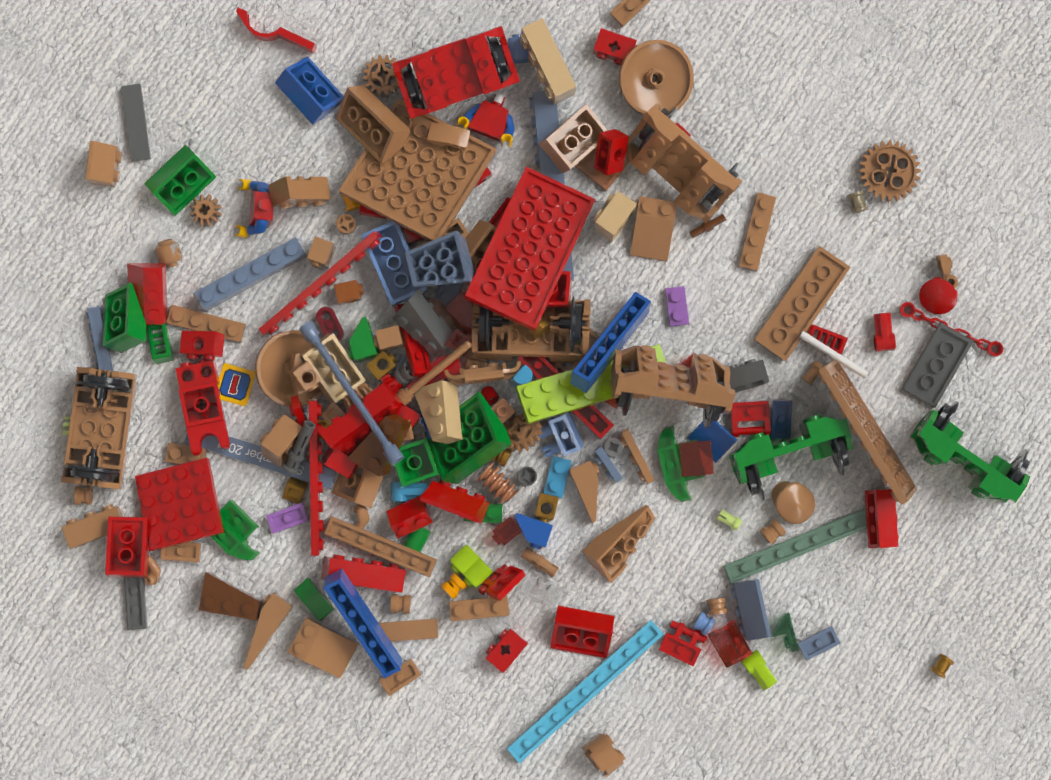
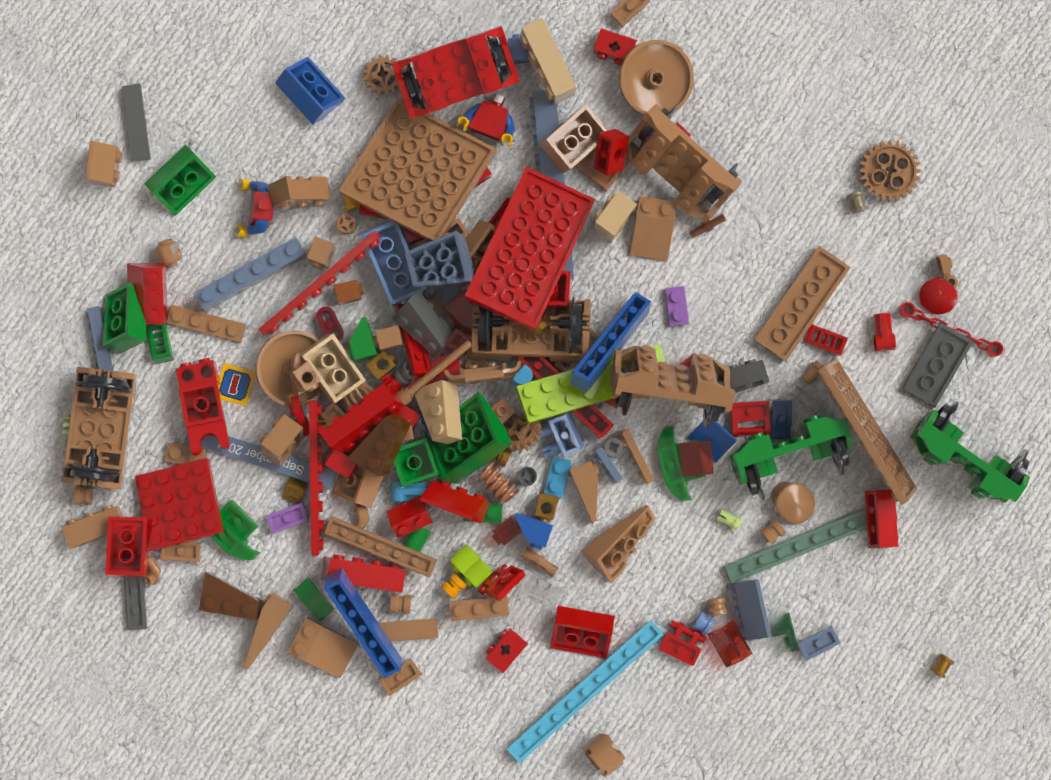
(210, 213): medium nougat gear -> none
(212, 344): red brick -> none
(279, 33): red piece -> none
(297, 454): dark grey pin -> none
(311, 335): sand blue hose -> none
(371, 123): medium nougat slope -> none
(448, 135): medium nougat slope -> none
(488, 393): red piece -> none
(757, 231): medium nougat plate -> none
(757, 667): lime piece -> none
(833, 354): white bar -> none

